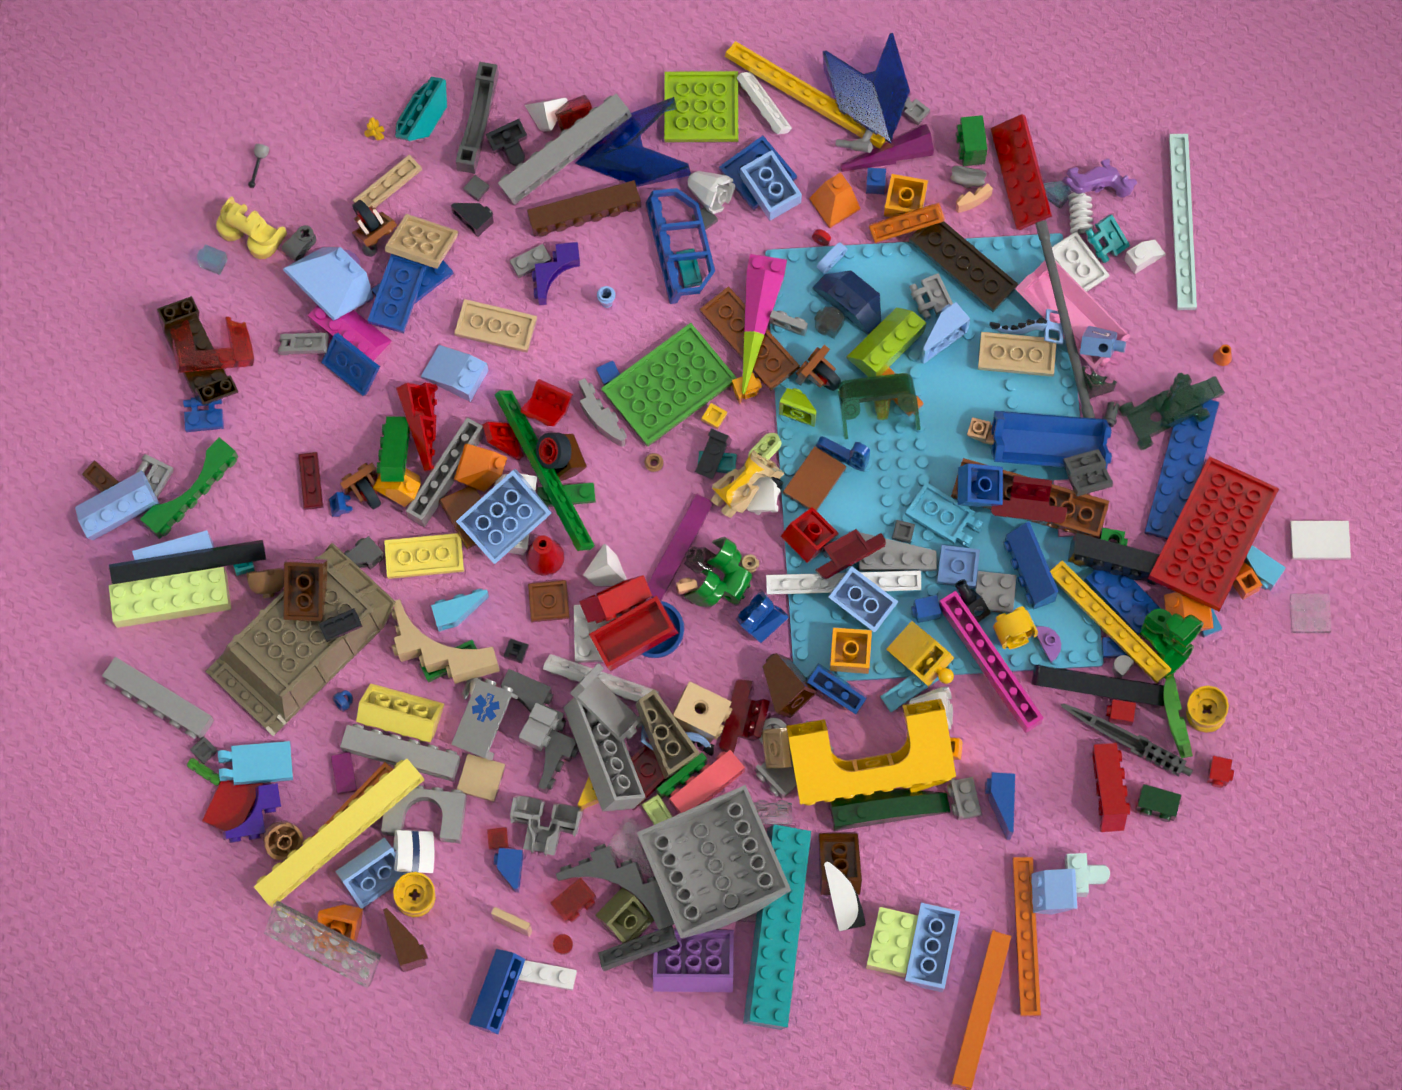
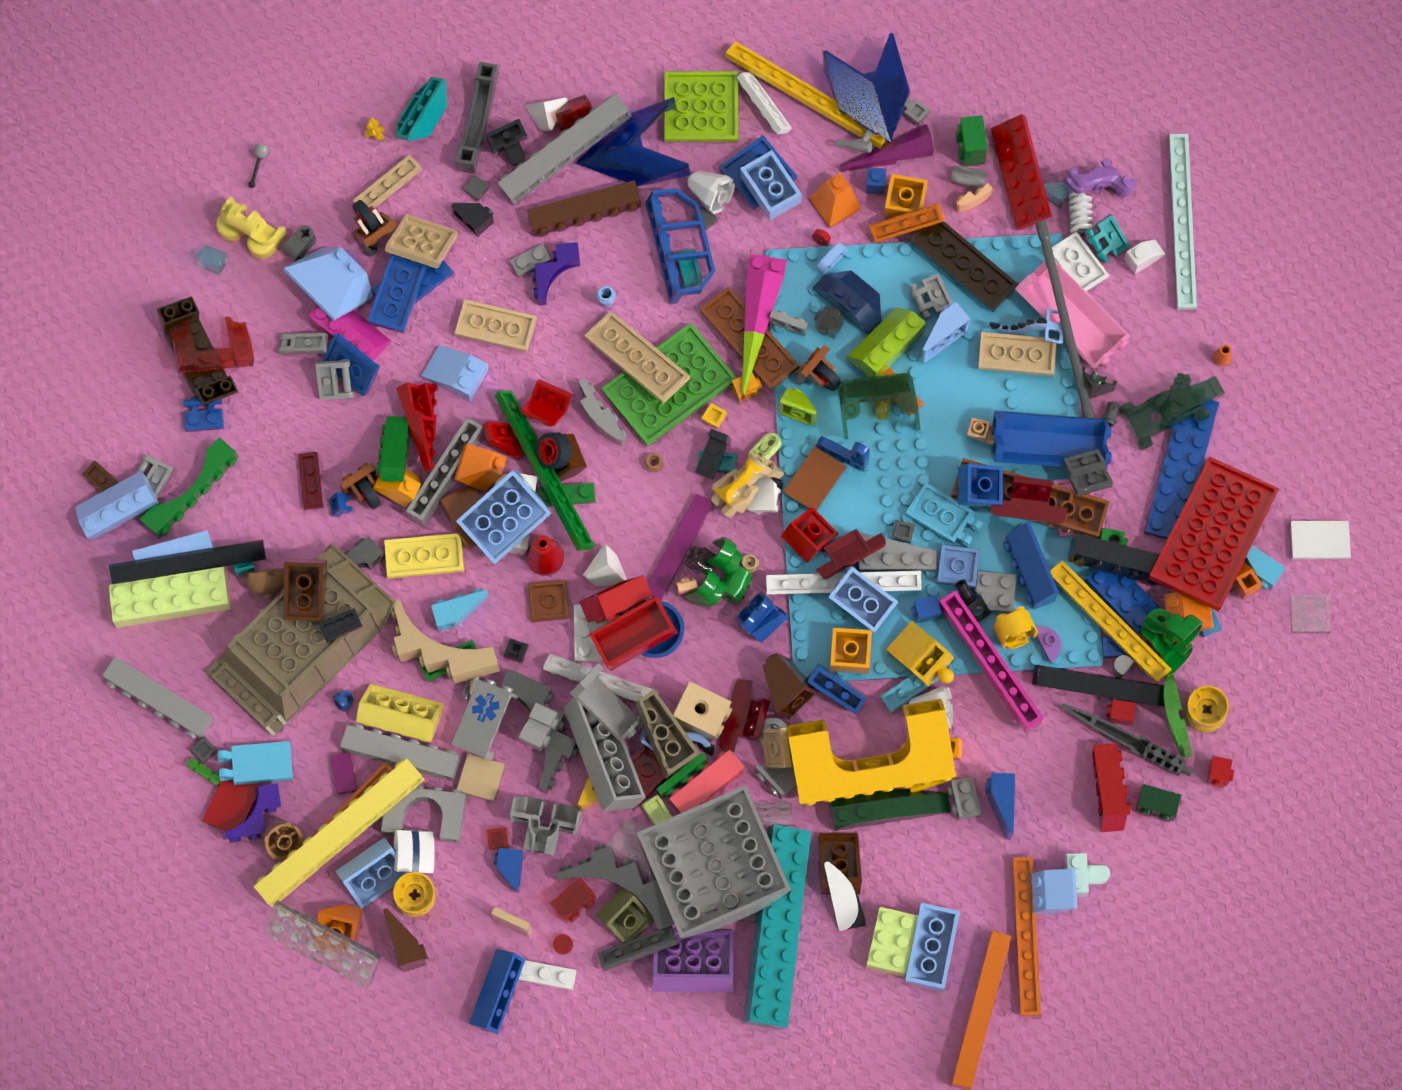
(328, 380): none -> light grey plate
(607, 372): blue tile -> none
(637, 357): none -> tan plate
(1100, 342): medium blue torso -> none

